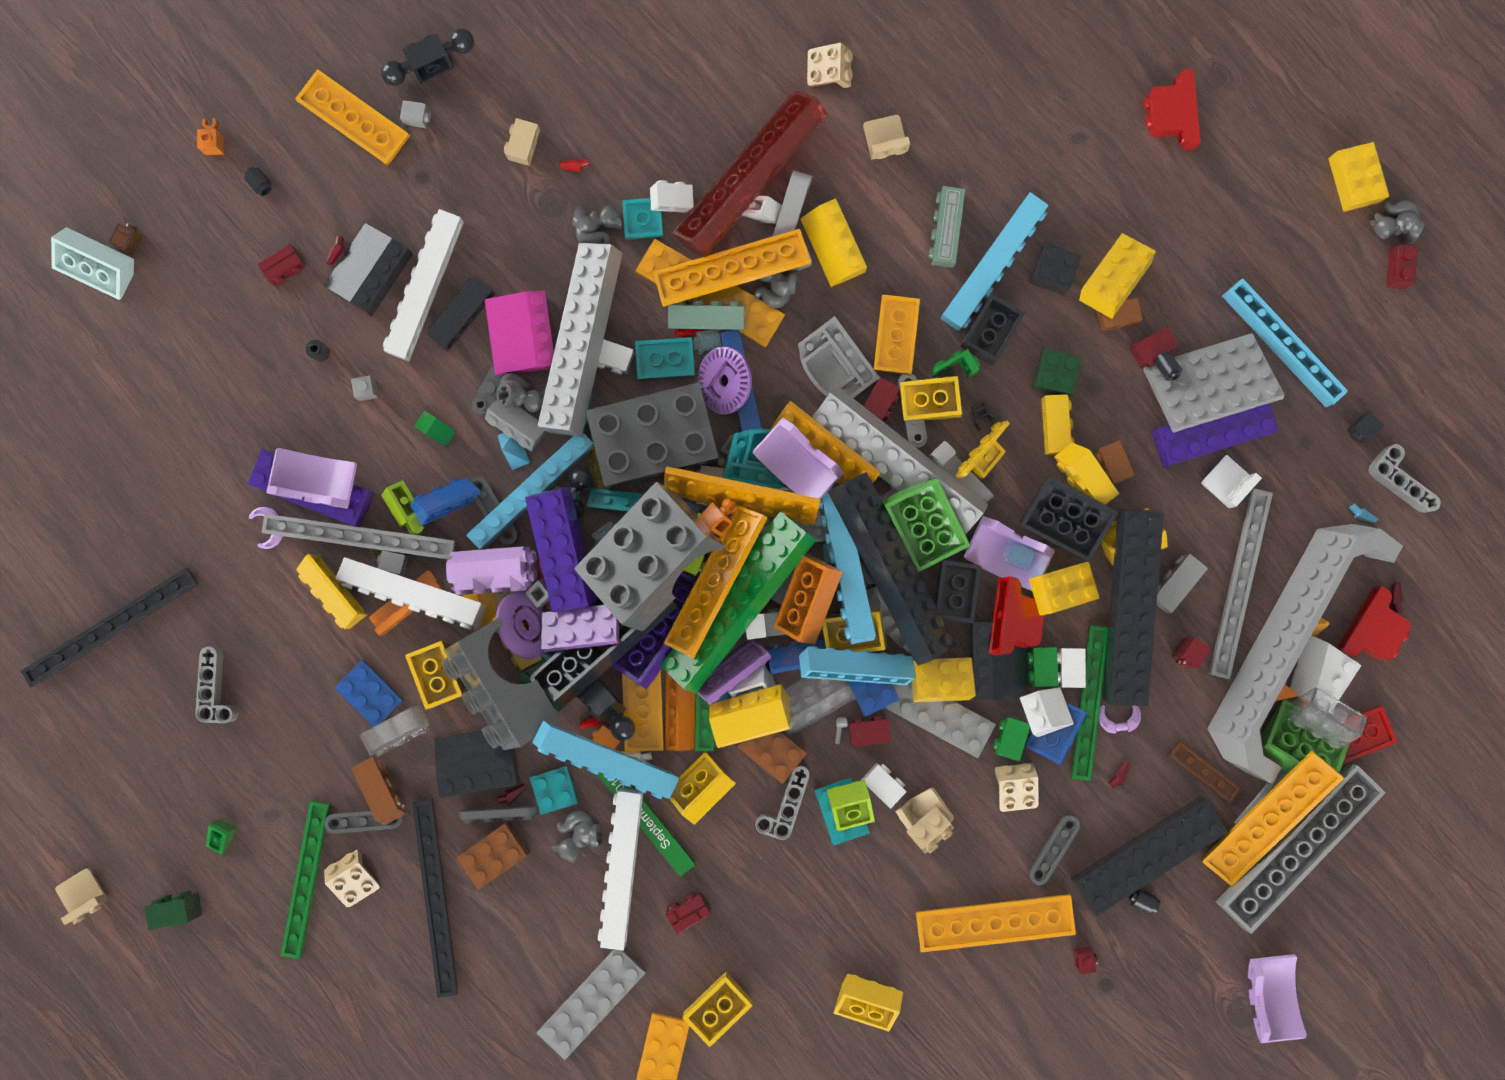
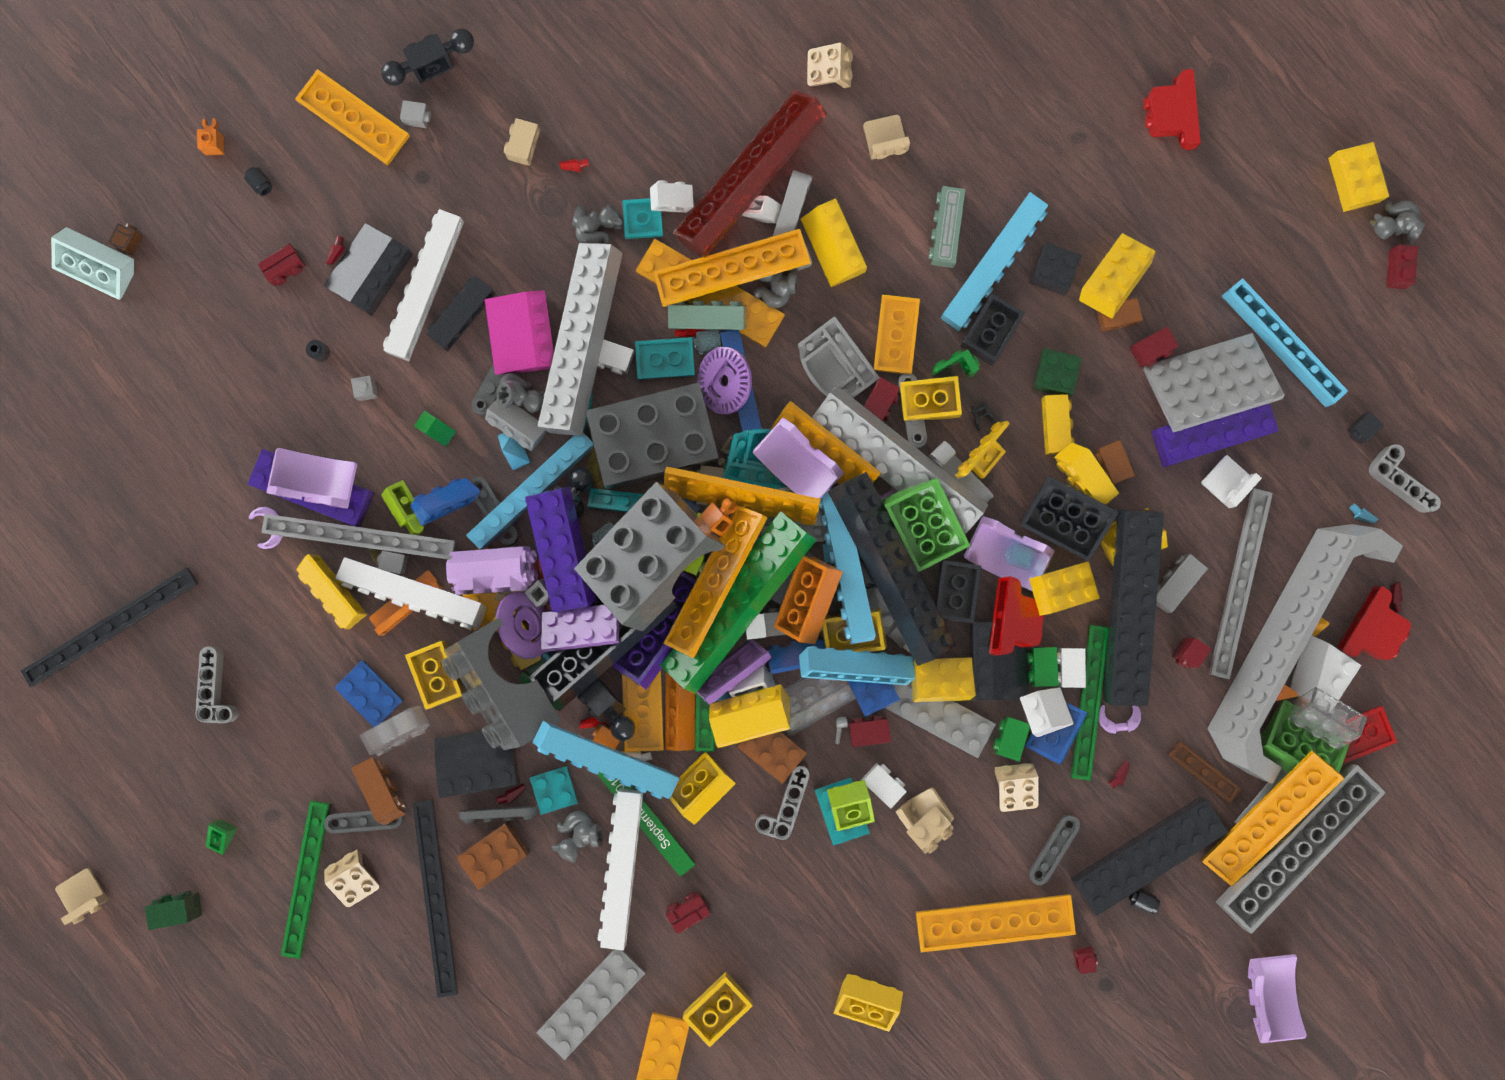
(1168, 366): black brick -> none

